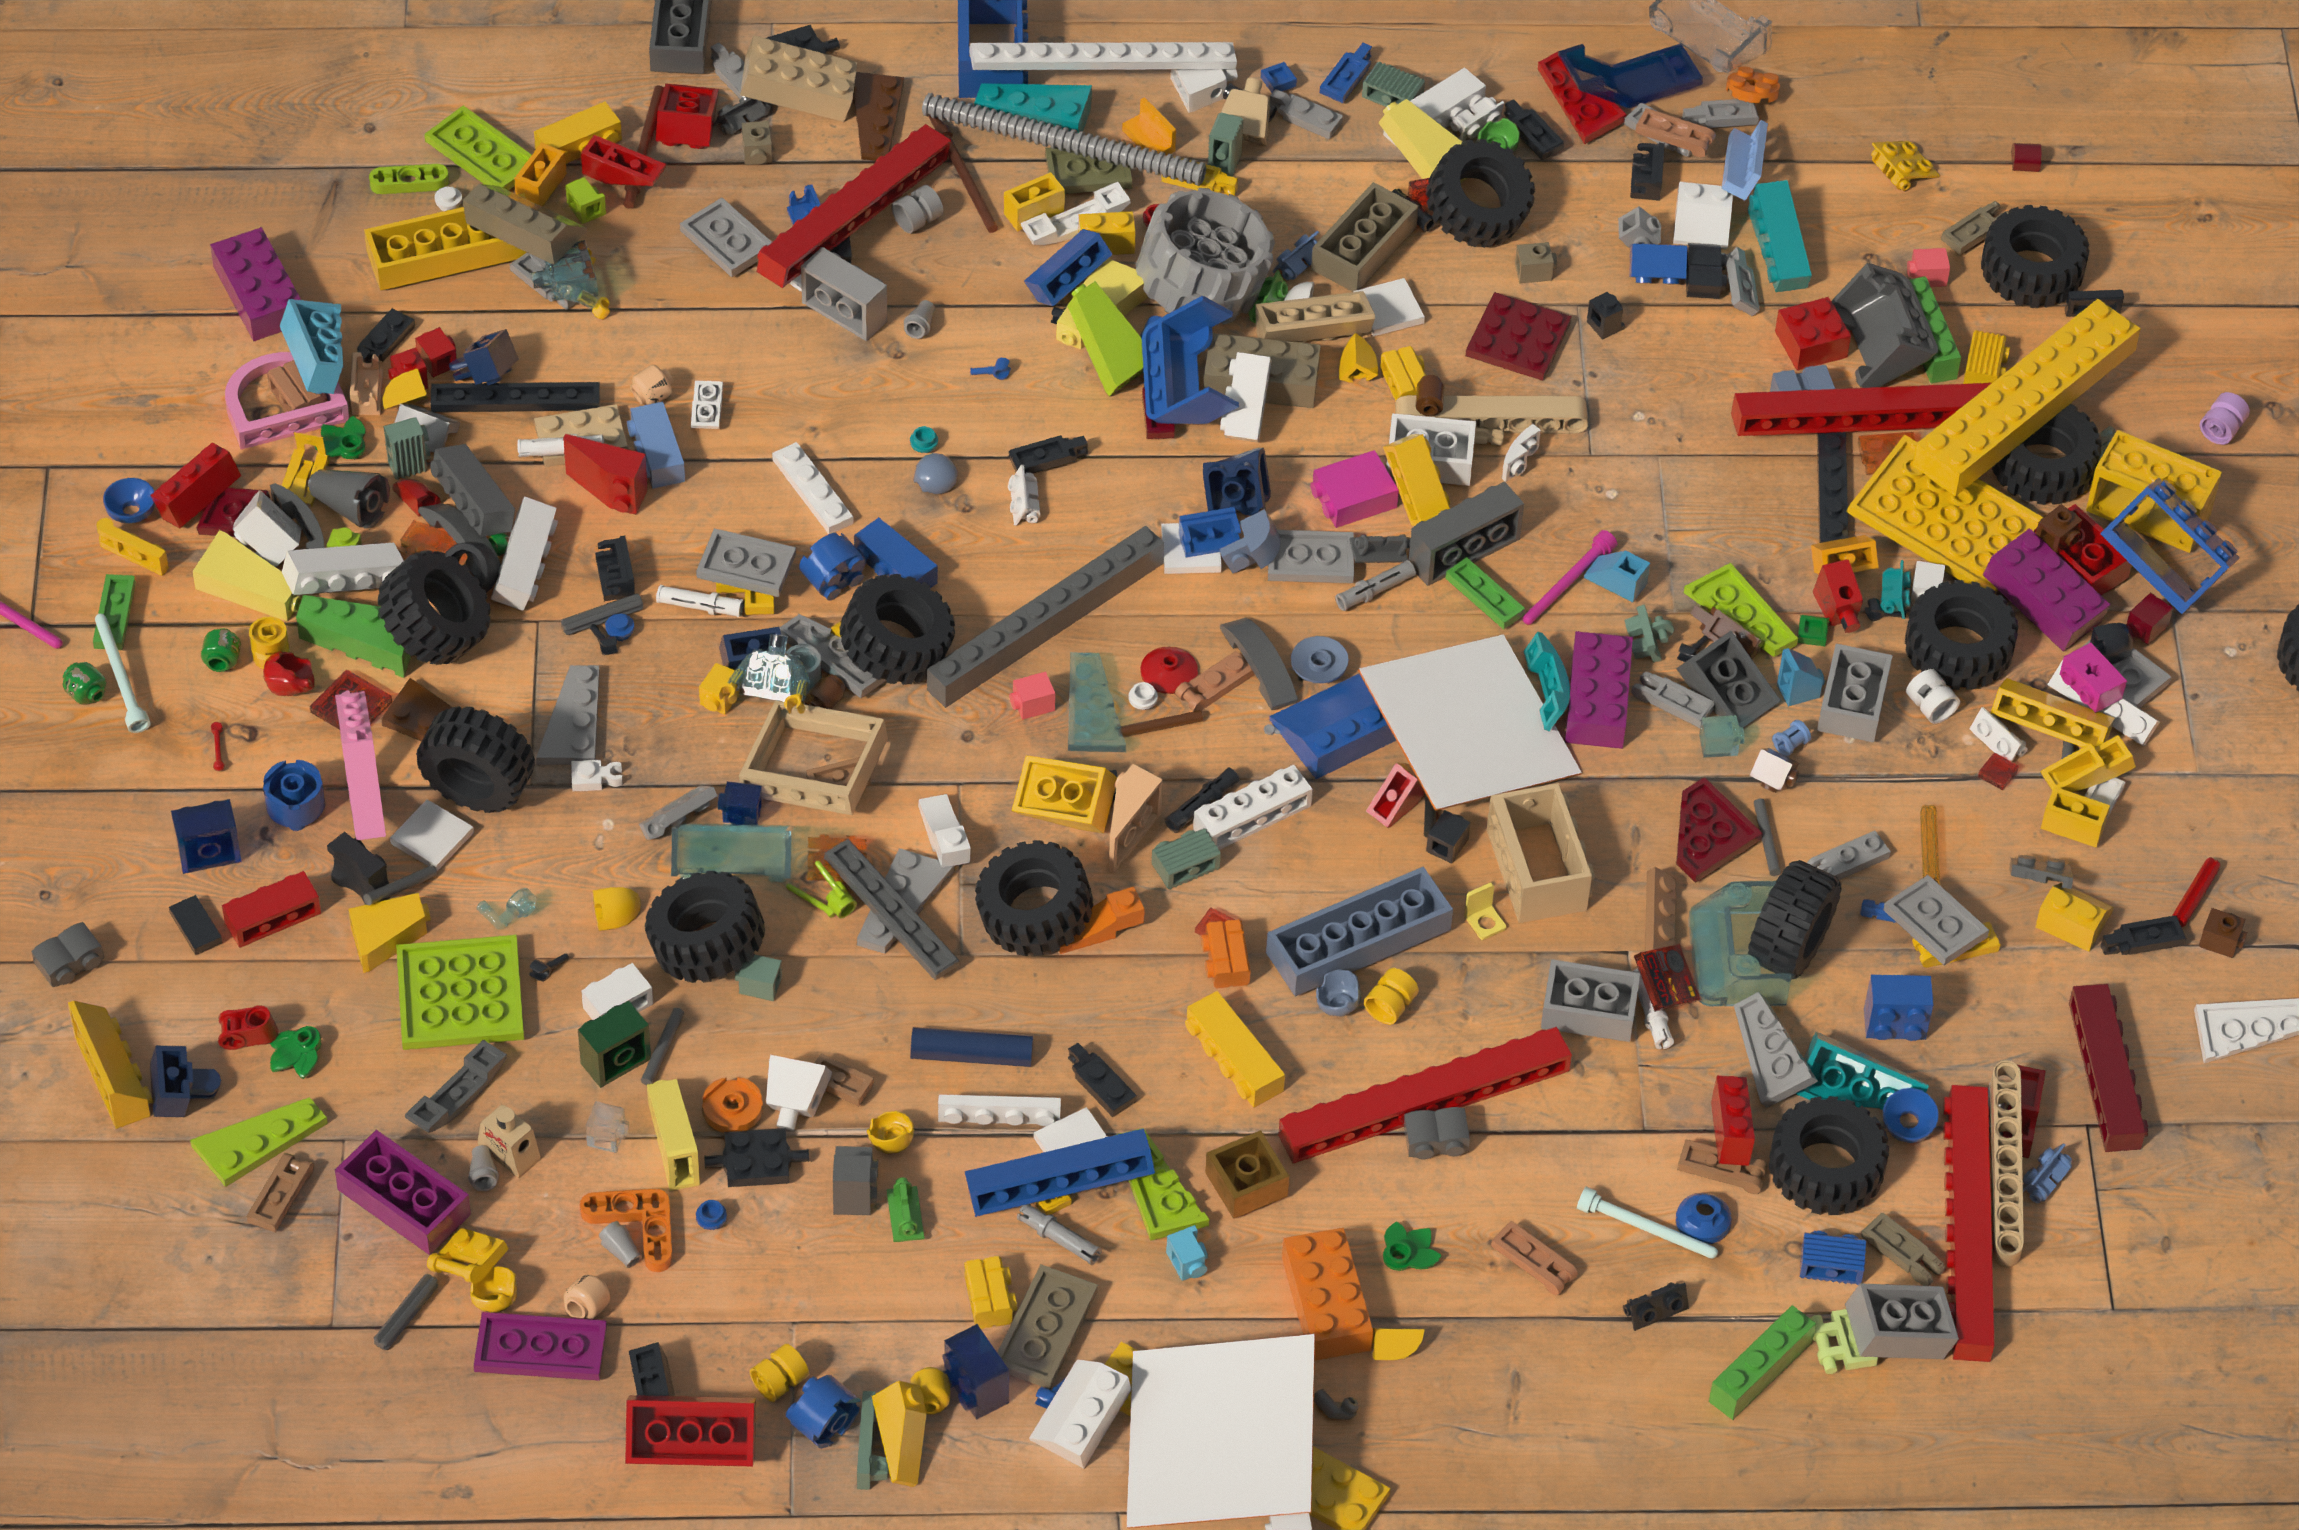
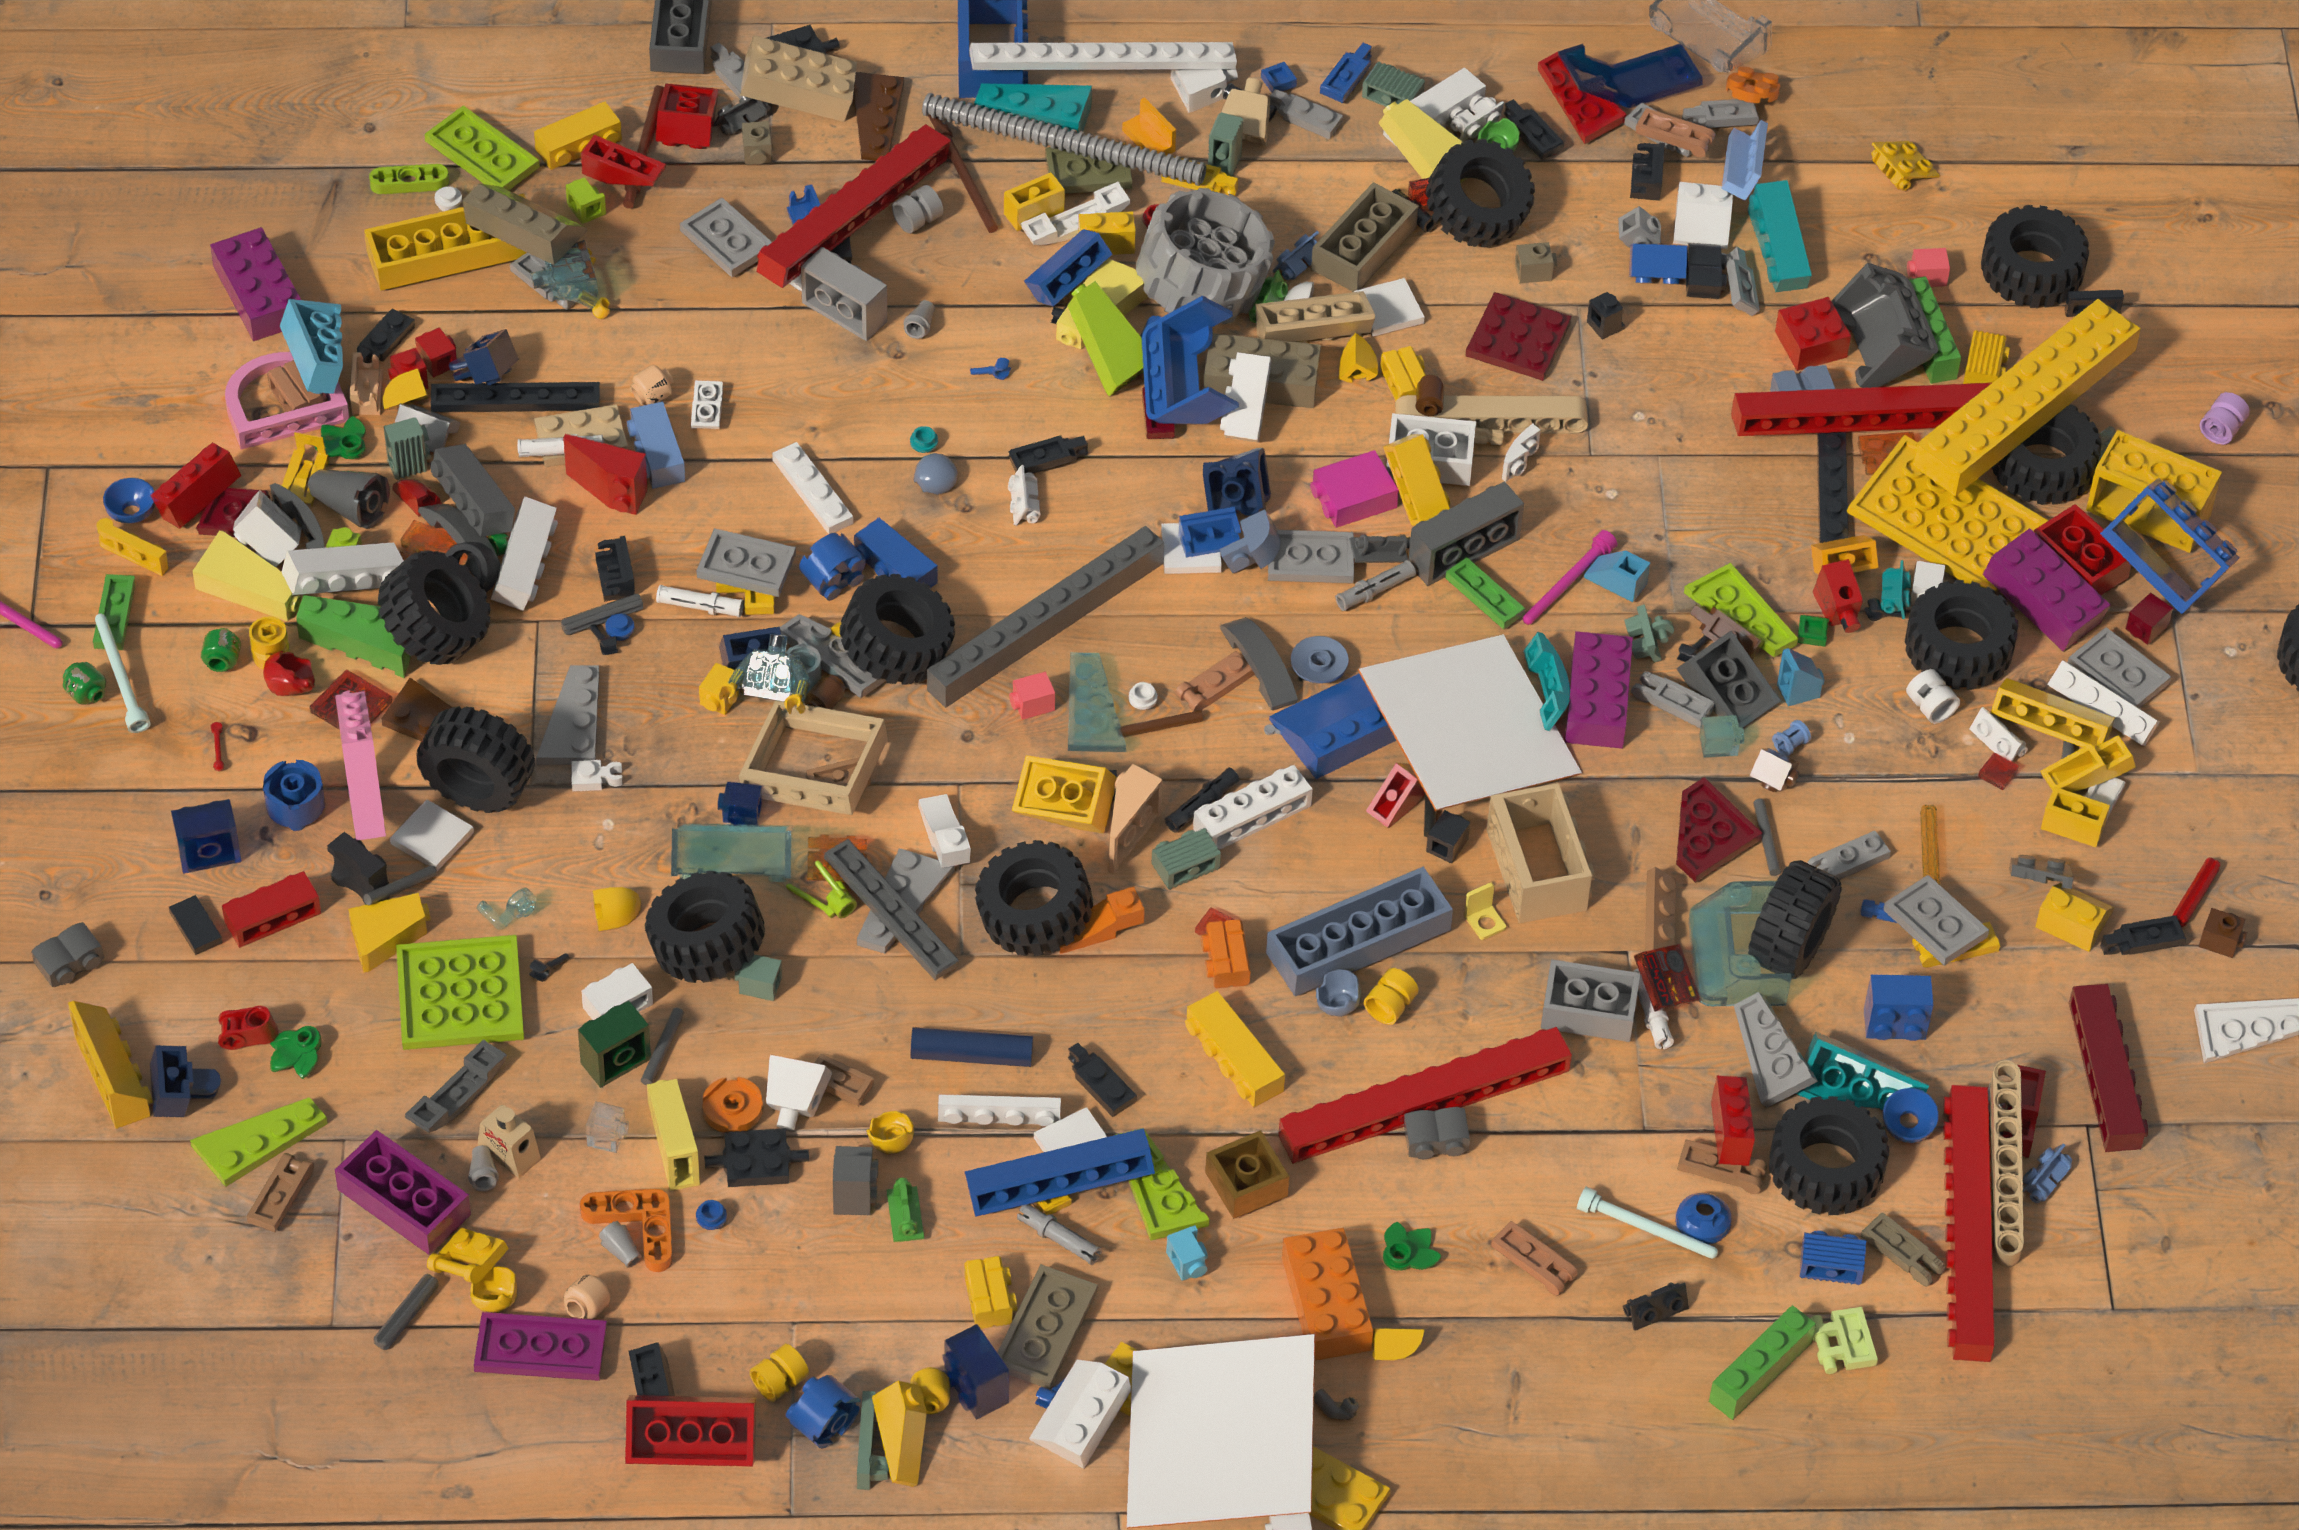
(541, 174): light orange brick -> none
(675, 812): light grey hinge -> none
(1167, 677): red dish -> none
(1854, 692): light grey brick -> none
(1901, 1321): light grey brick -> none
(1971, 228): dark tan hinge -> none
(2026, 157): dark red brick -> none
(2060, 528): reddish brown brick -> none
(2092, 677): dark pink brick -> none
(2113, 641): black brick -> none

